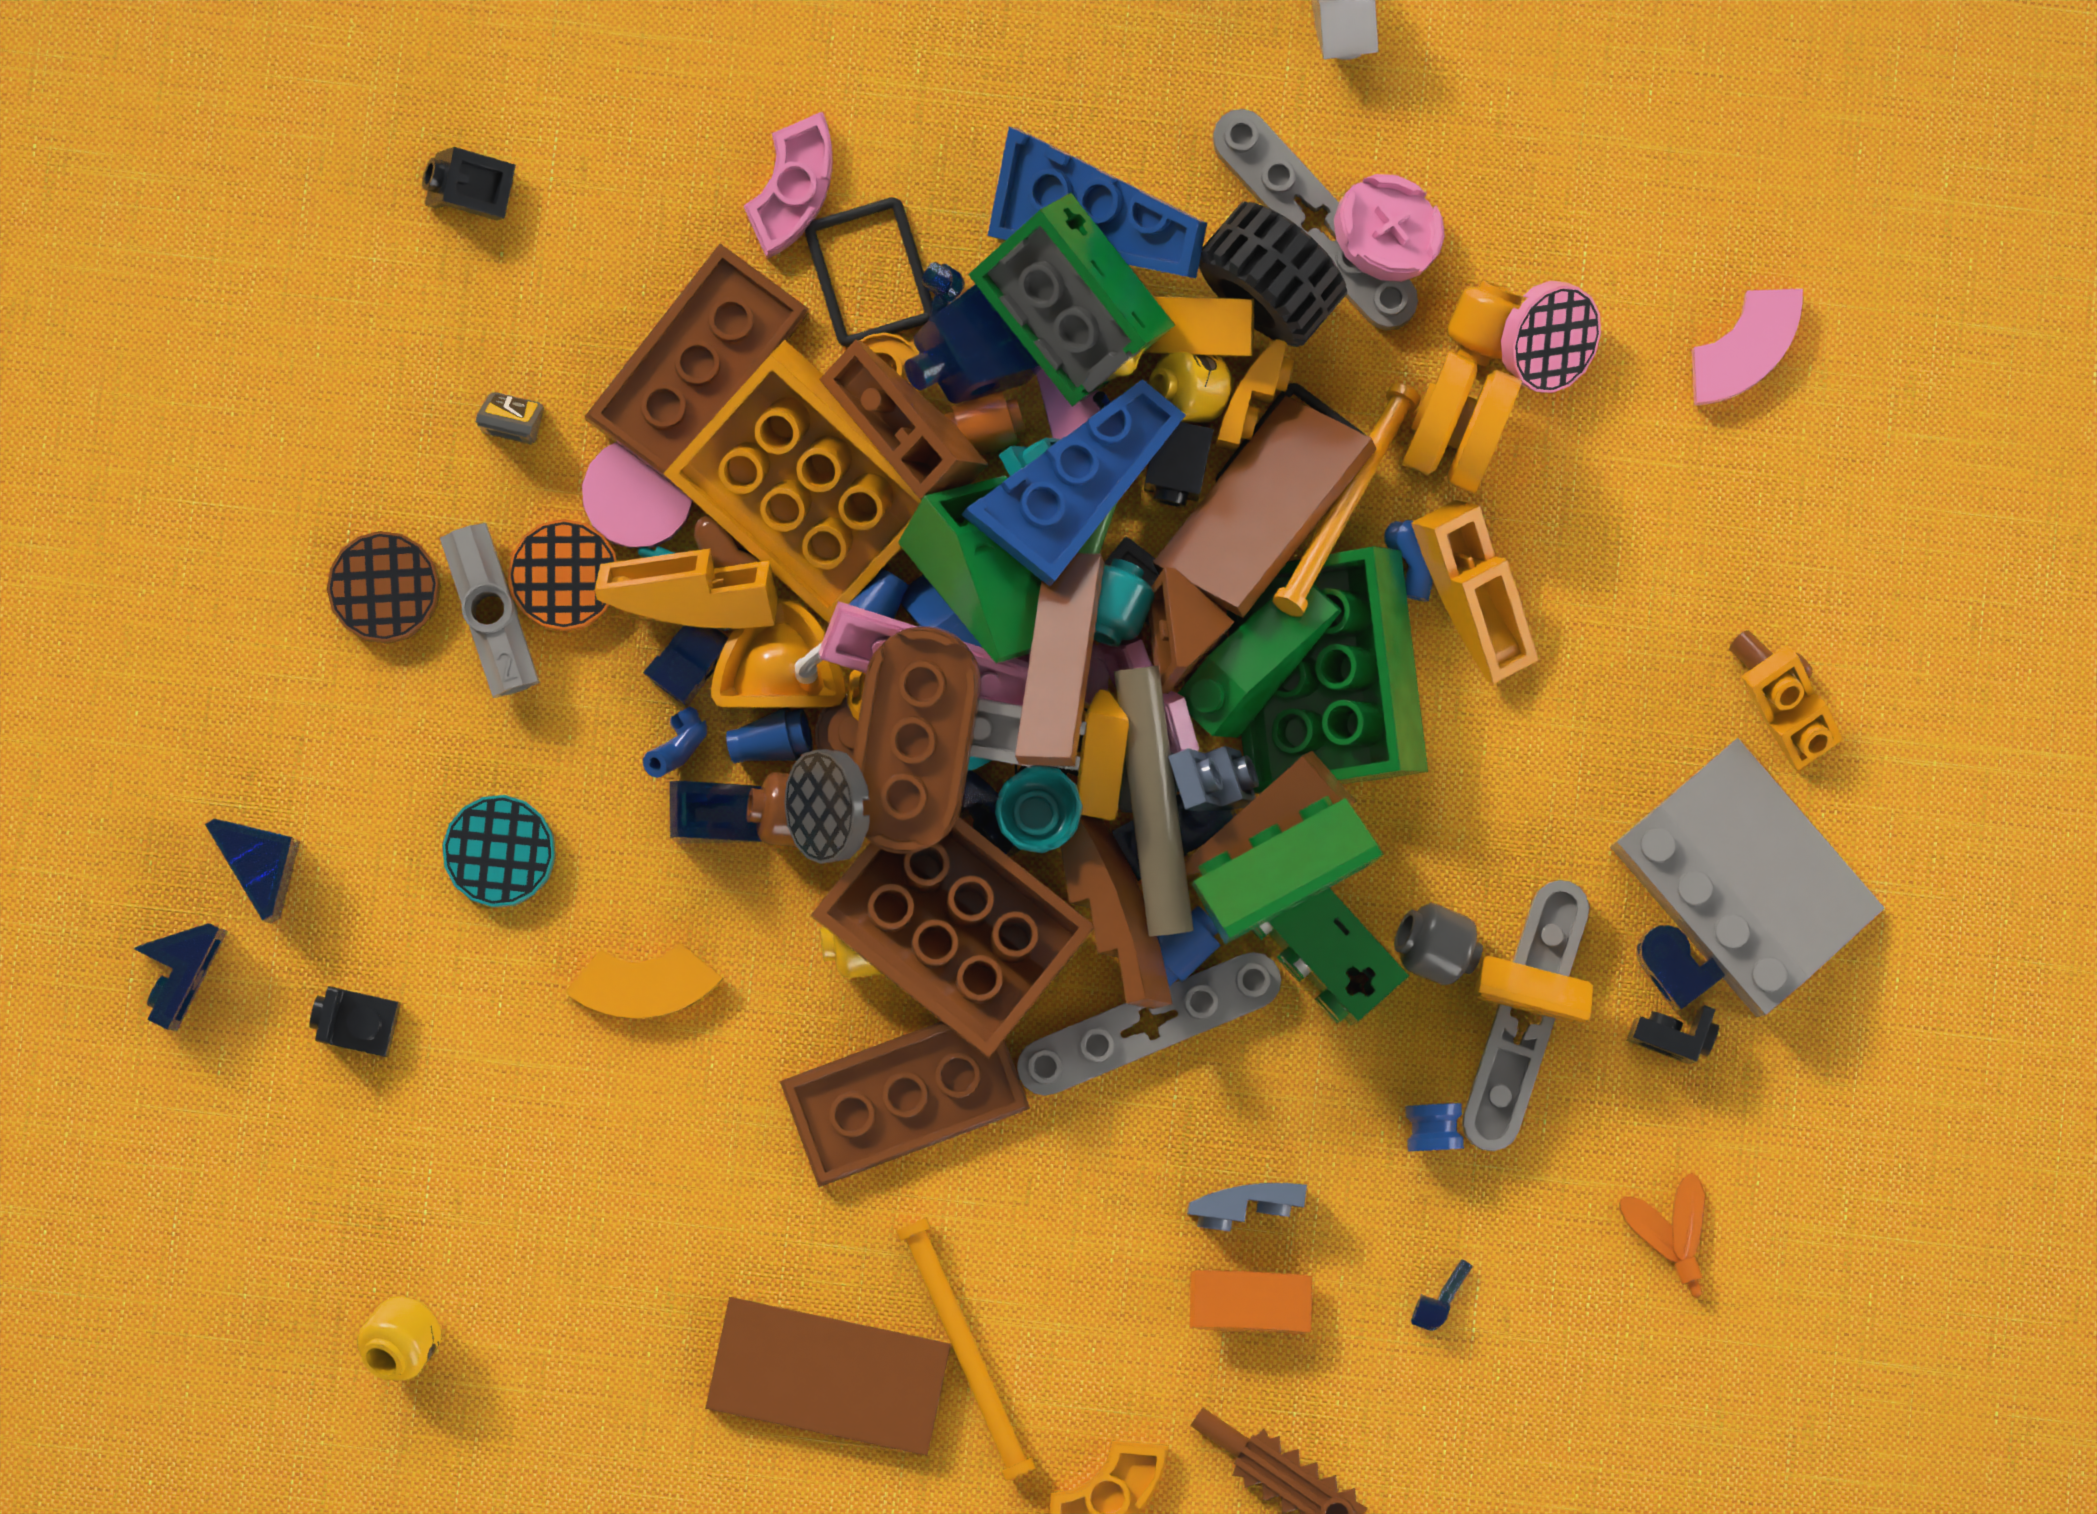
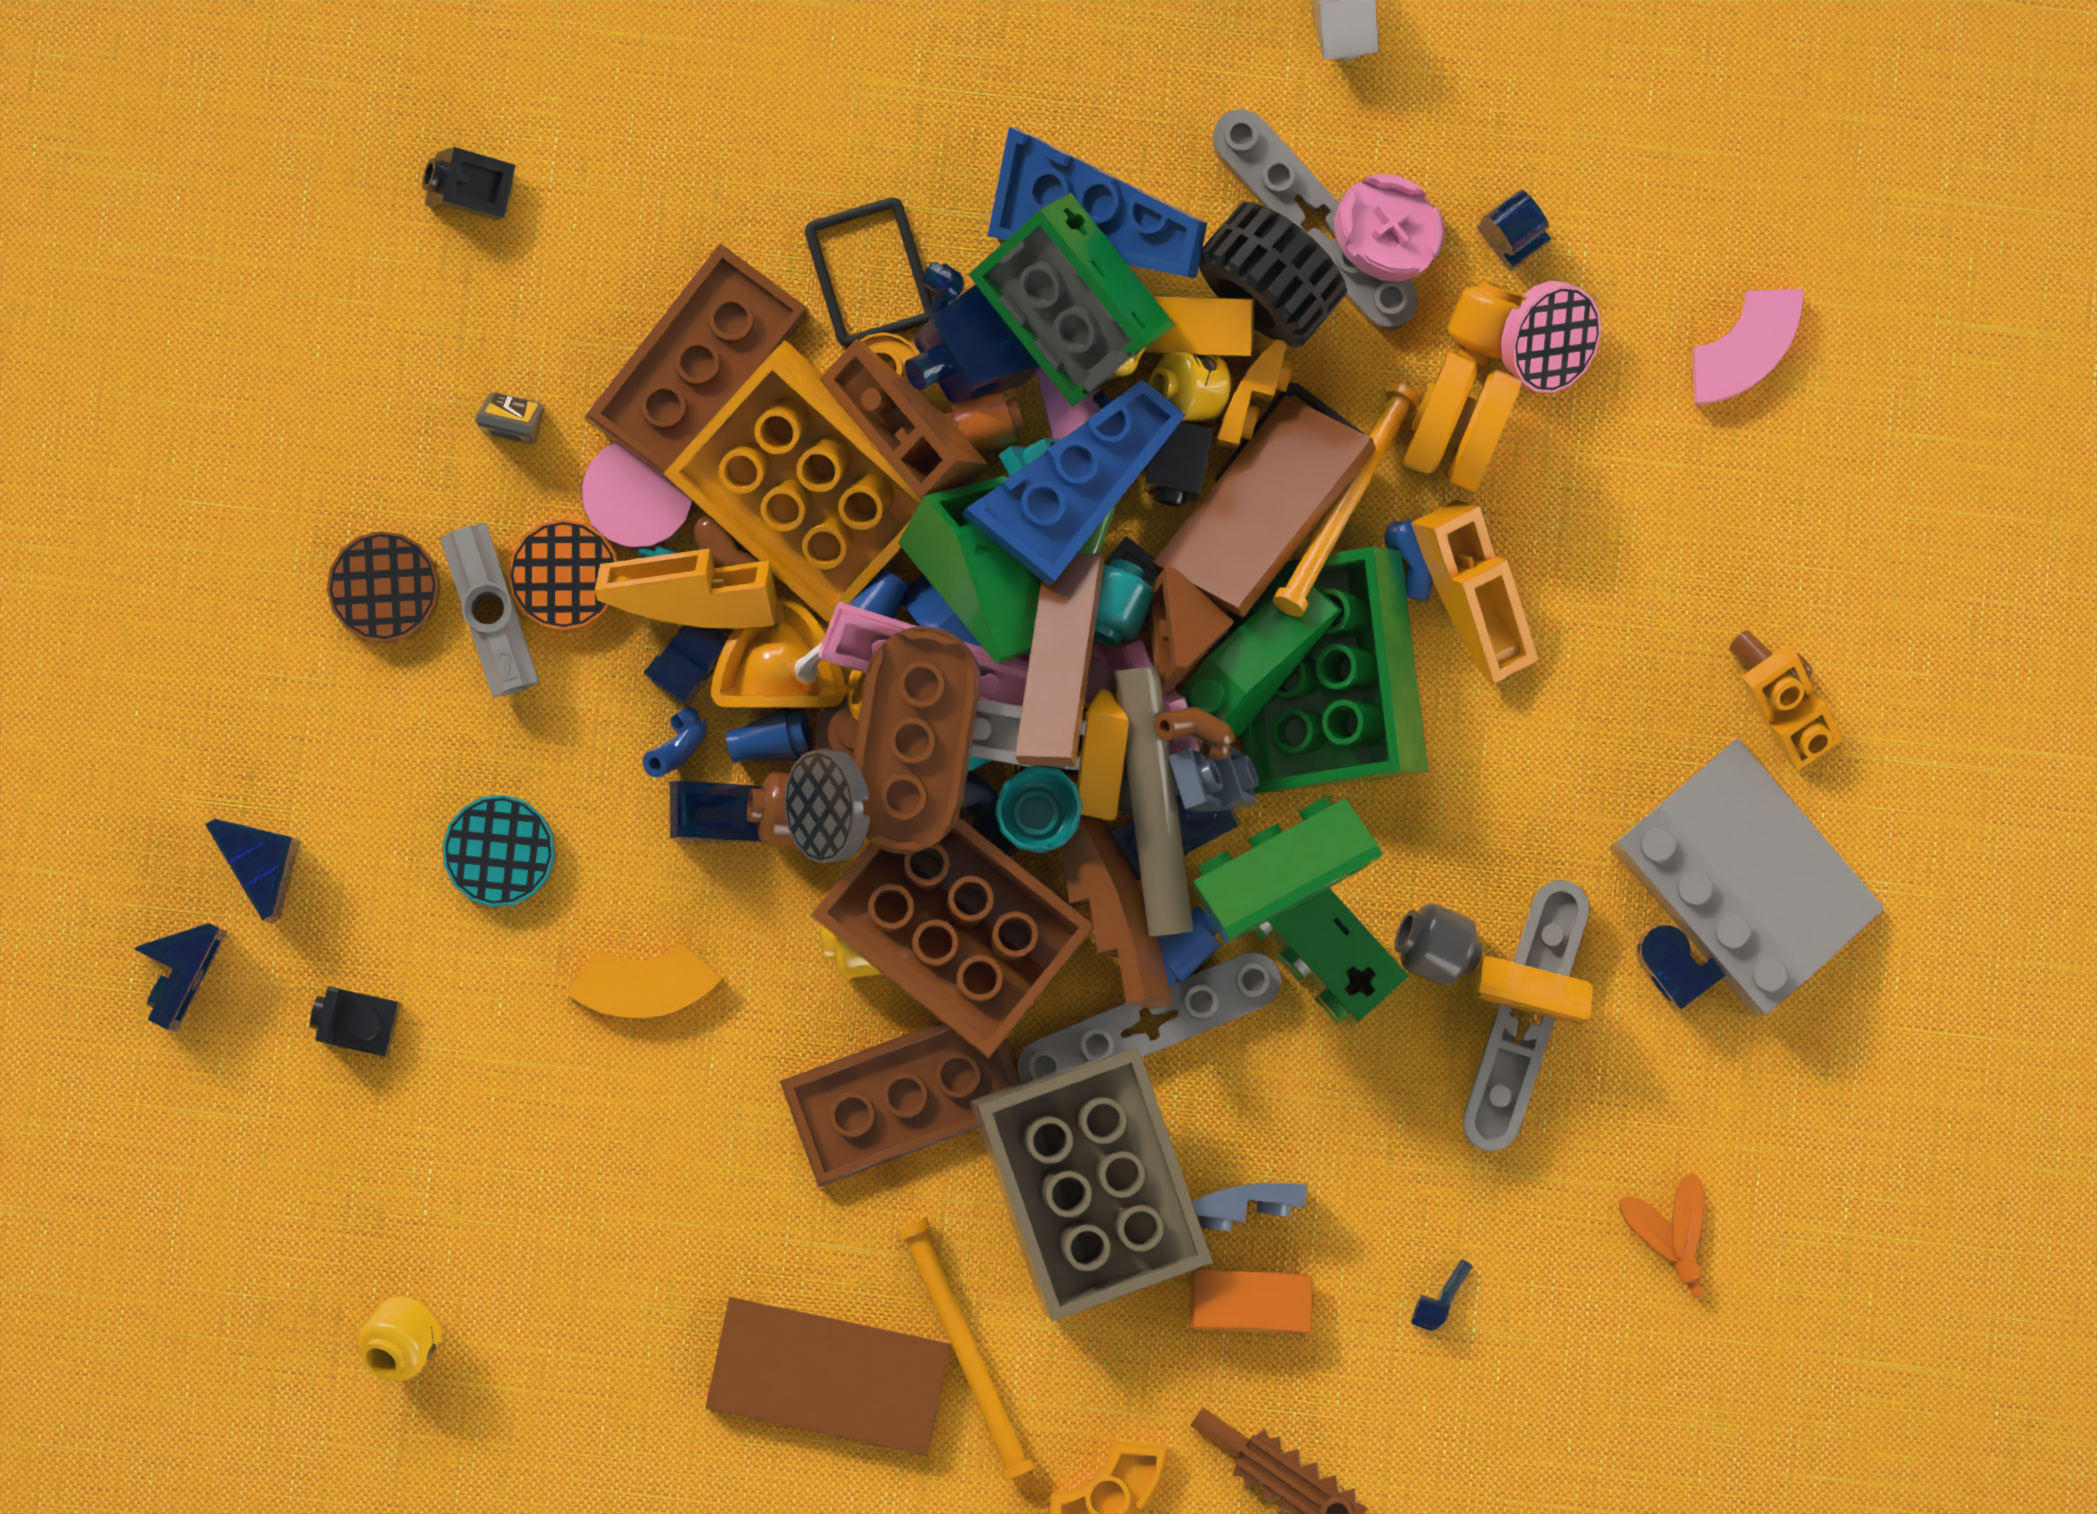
(797, 185): bright pink tile -> none
(1091, 1183): none -> dark tan slope
(1195, 722): none -> dark orange arm
(1279, 803): dark orange slope -> none
(1434, 1127): blue wheel -> none
(1515, 229): none -> leg
(1665, 1037): black bracket -> none

